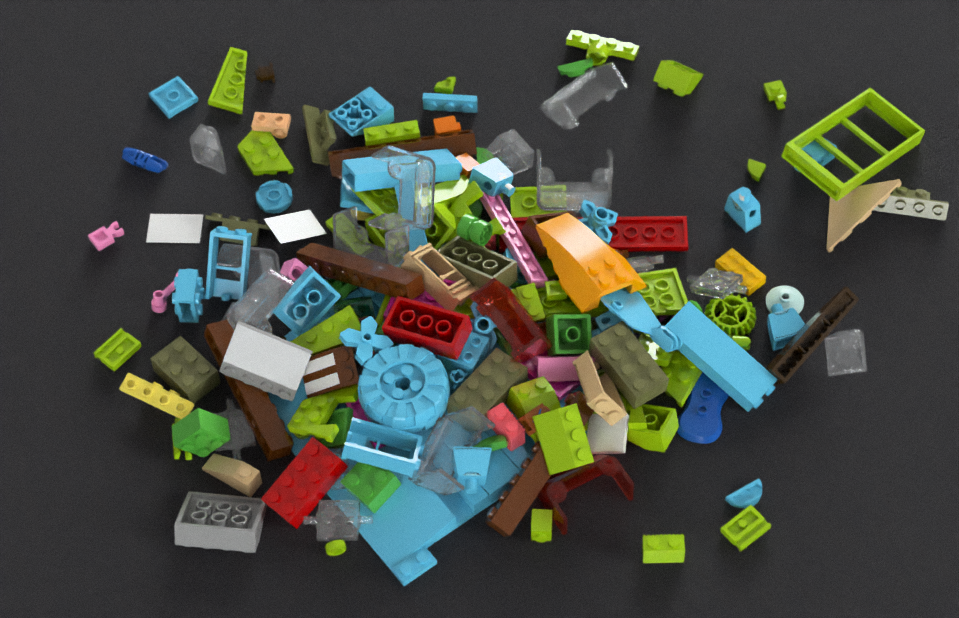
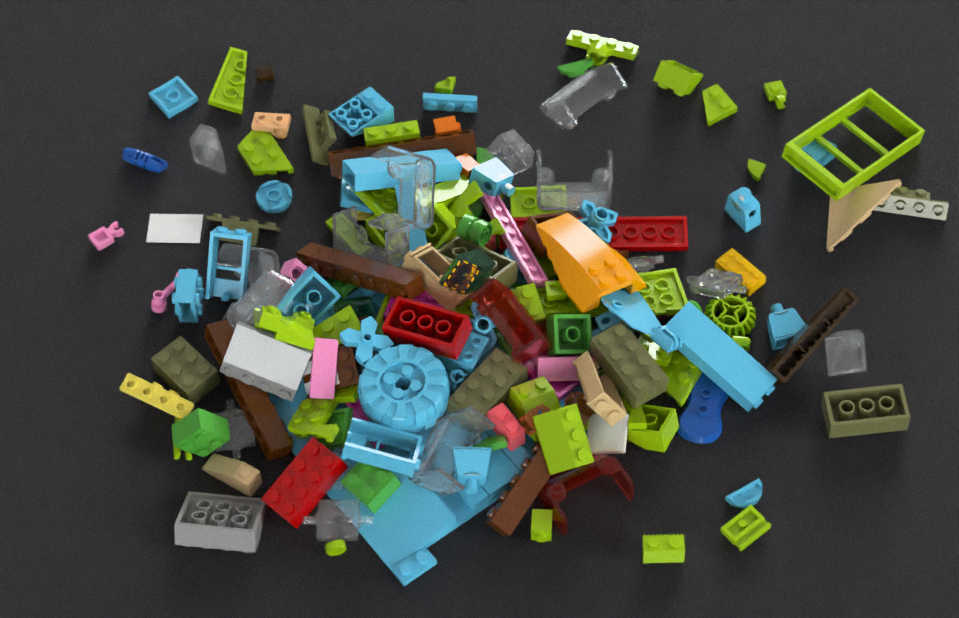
(117, 349): lime plate -> none
(289, 329): none -> lime slope
(295, 226): white sticker -> none
(323, 368): none -> bright pink panel
(468, 271): none -> slope
(717, 104): none -> lime wing
(776, 295): light aqua dish -> none
(865, 410): none -> olive brick

